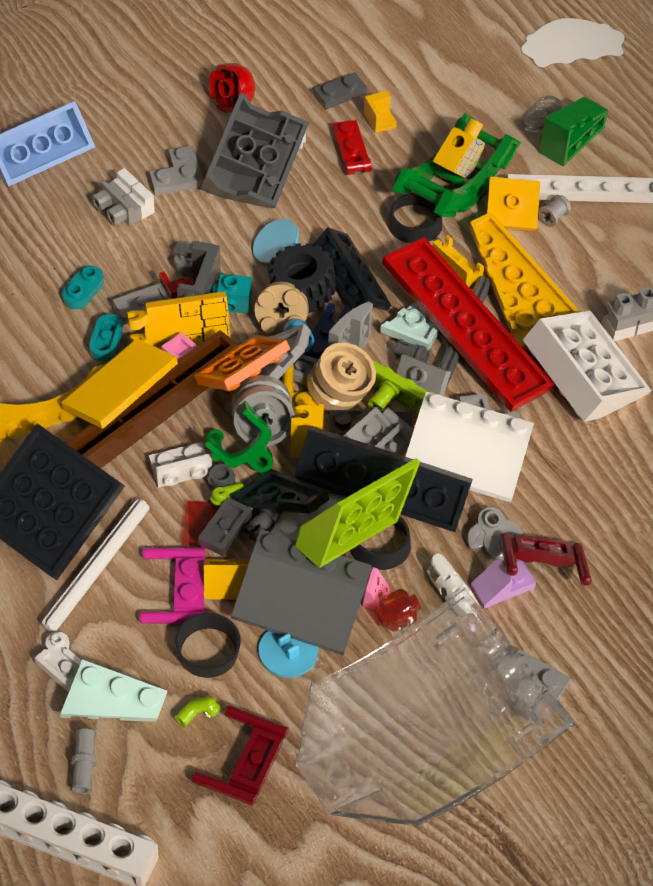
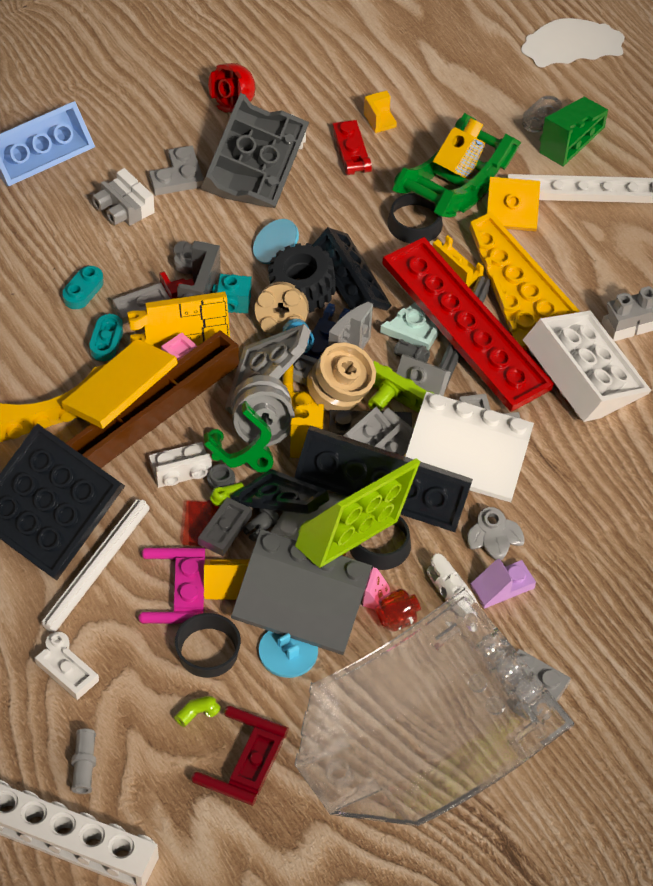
(109, 694): light aqua wing -> none
(242, 362): orange plate -> none
(340, 91): dark grey plate -> none
(543, 550): dark red plate -> none
(552, 212): light grey bush -> none

